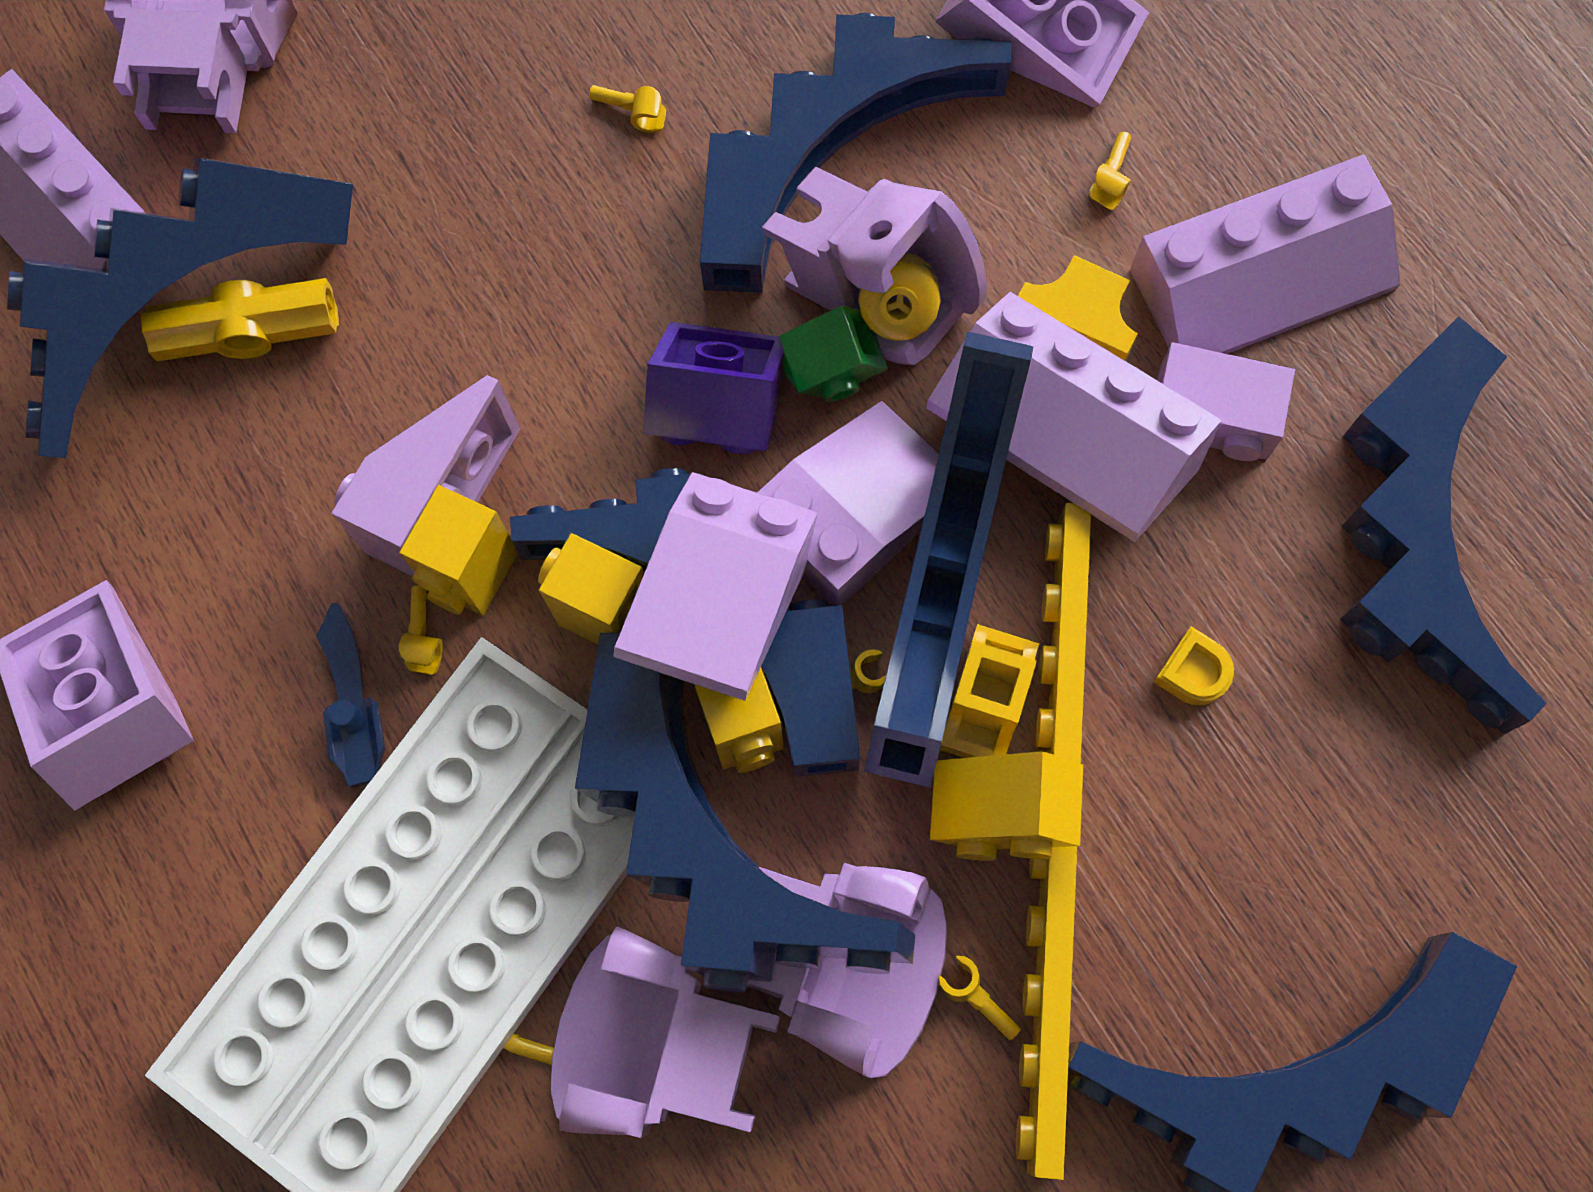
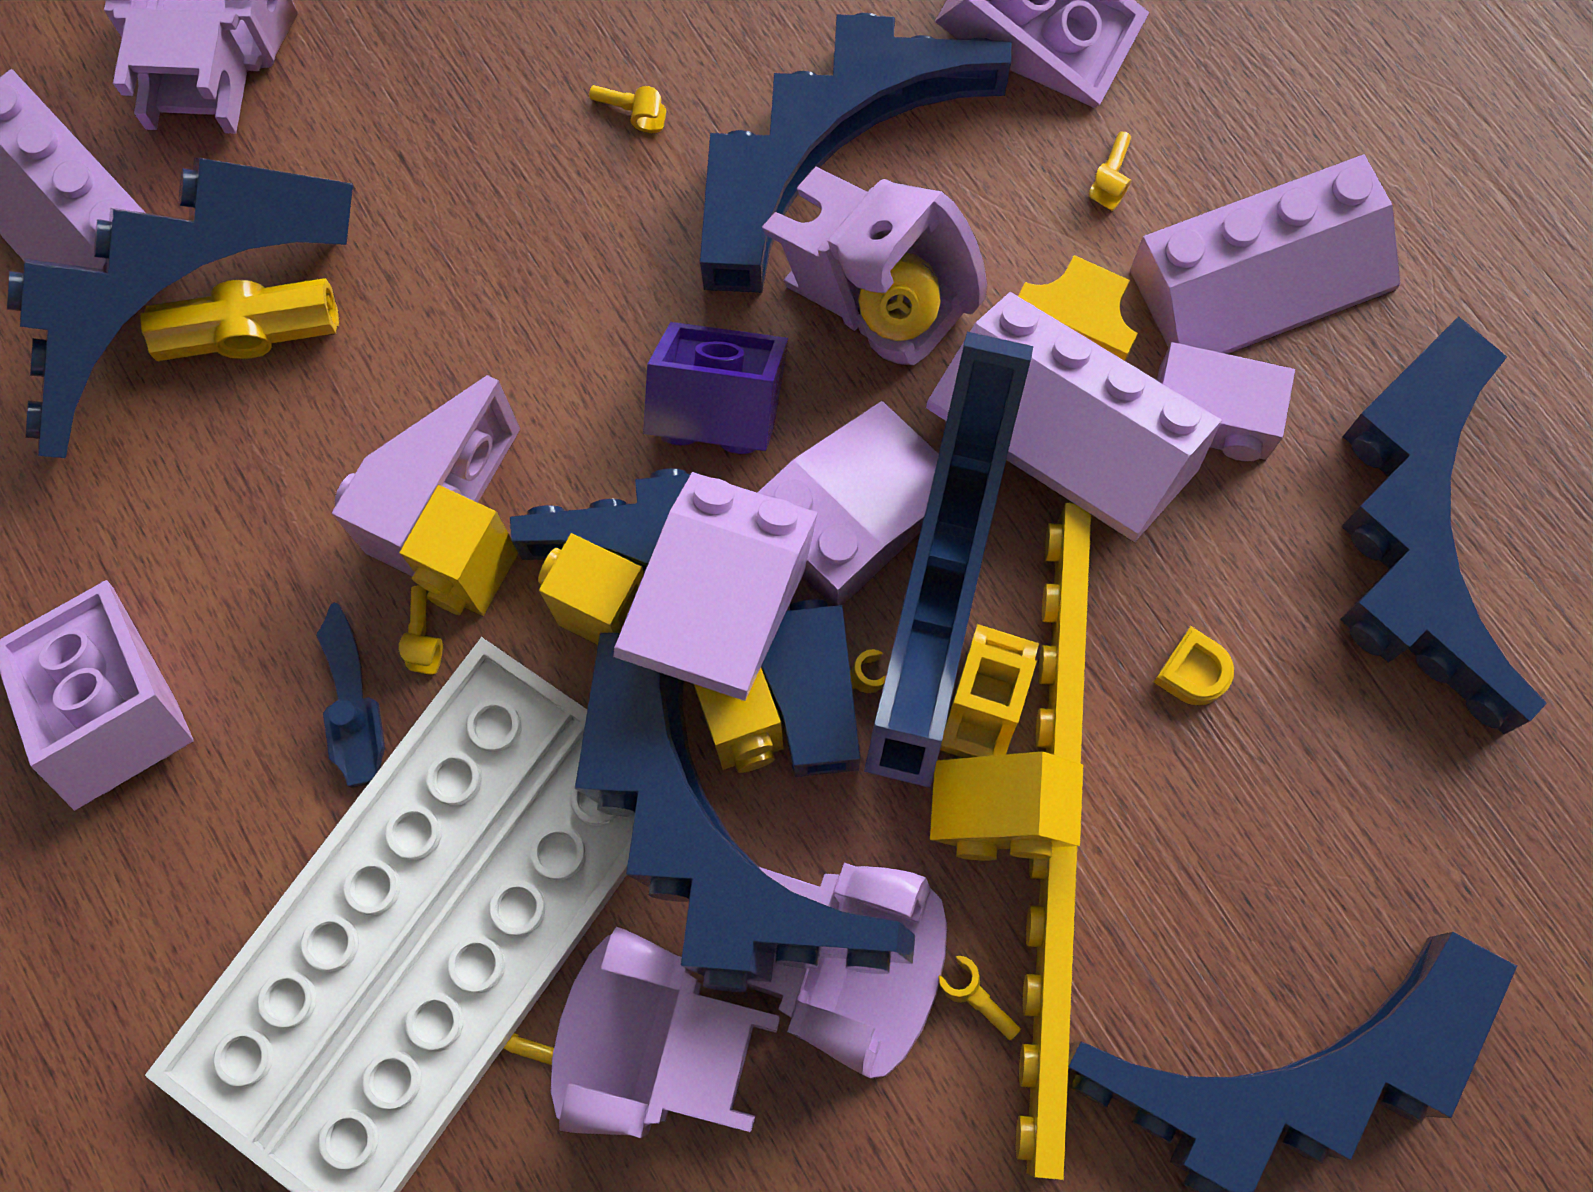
(832, 354): green brick -> none

